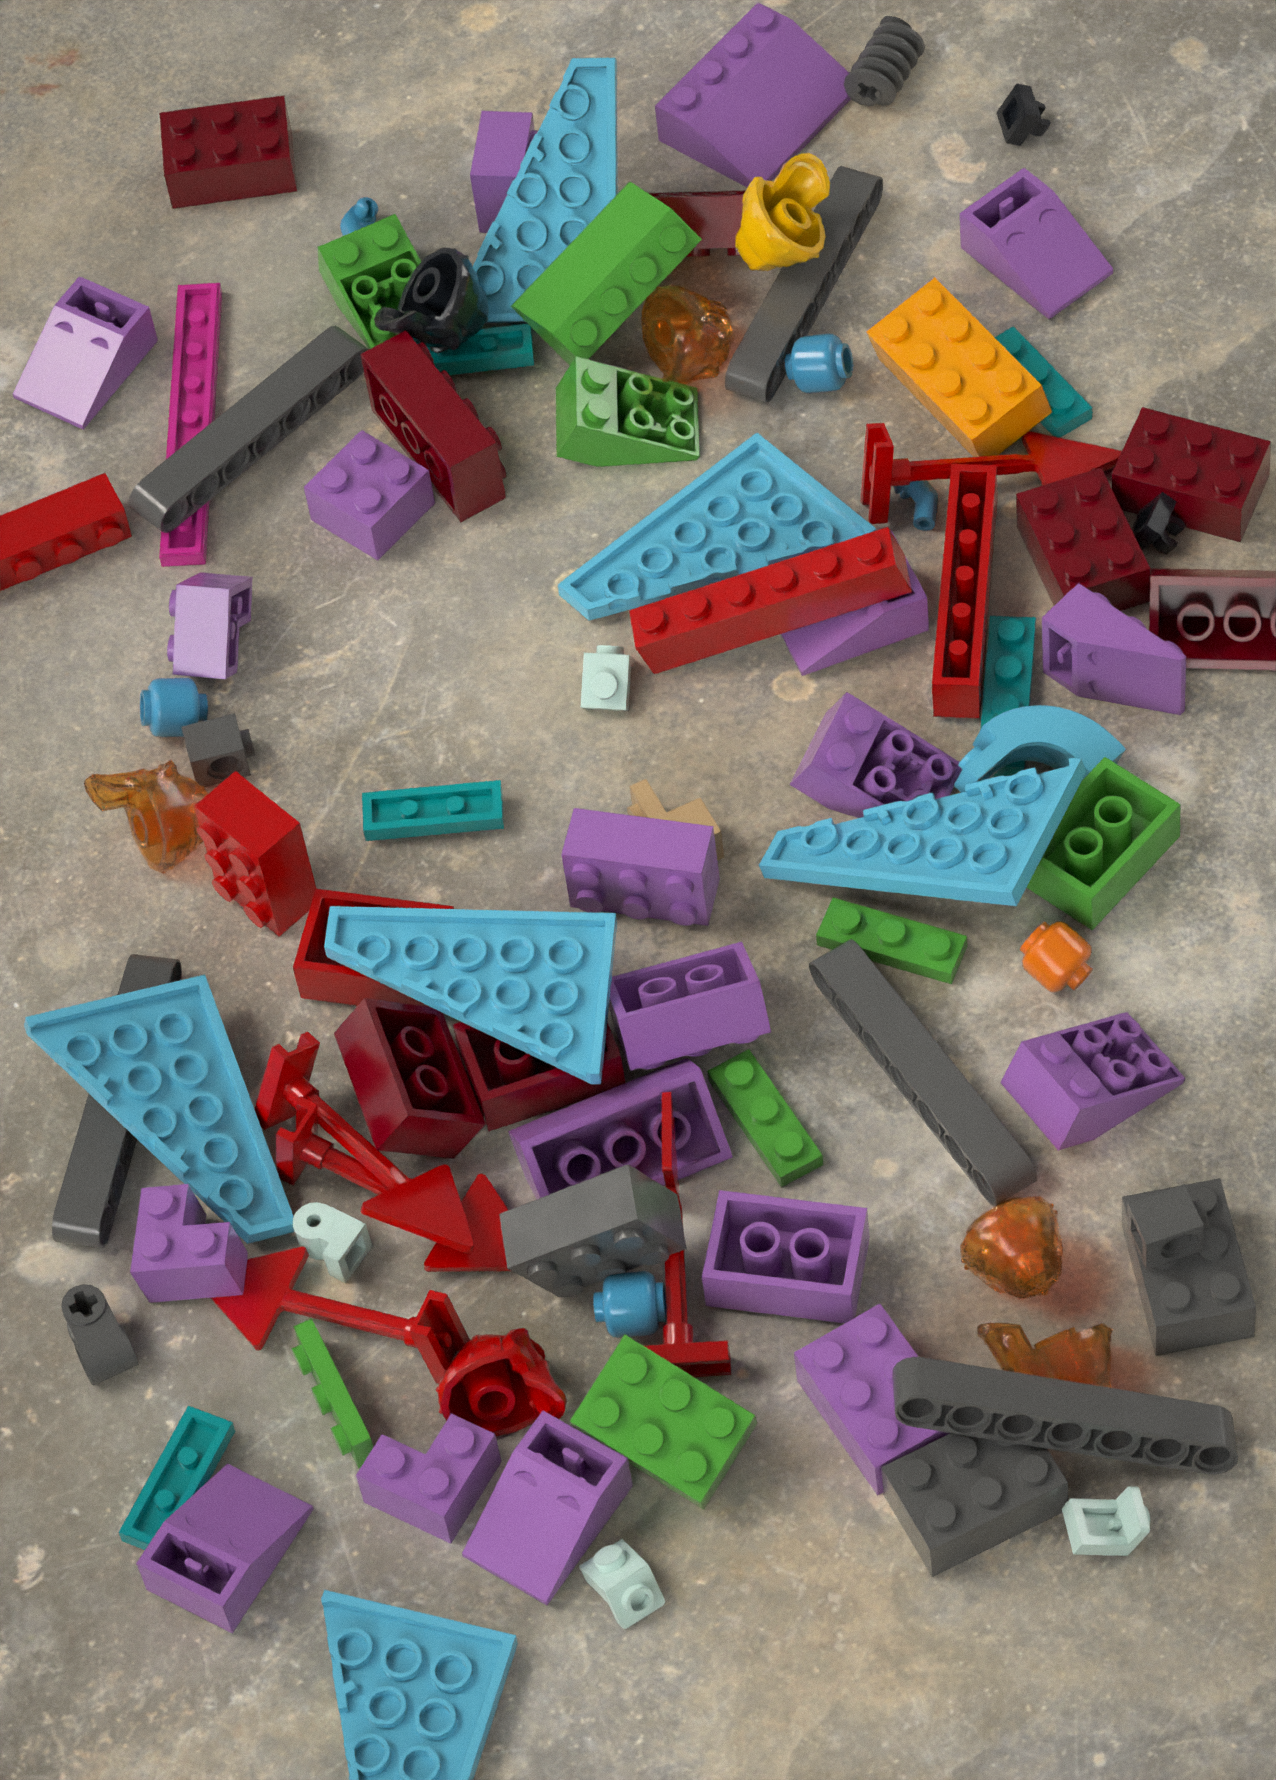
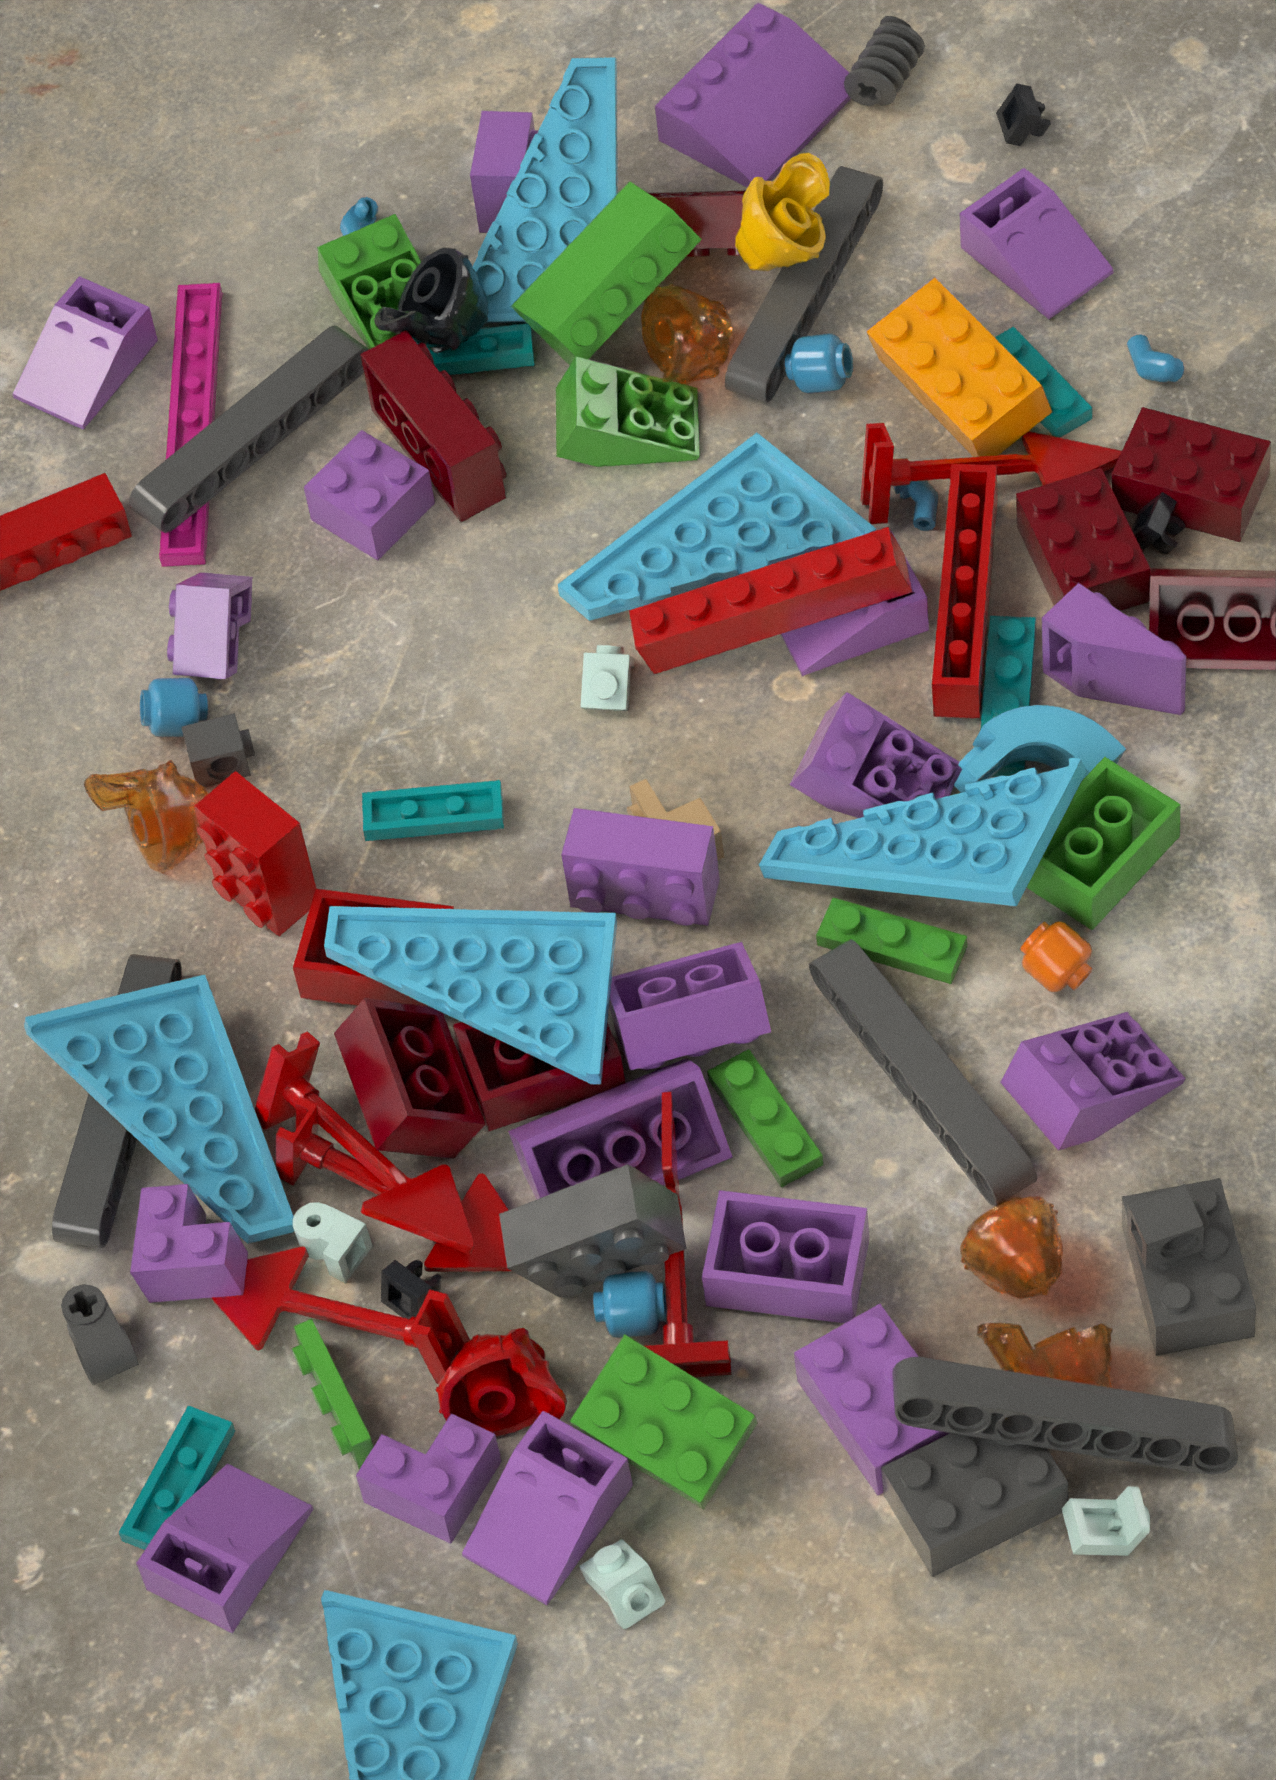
(228, 152): dark red brick -> none
(404, 1289): none -> black tile
(1152, 364): none -> dark azure arm

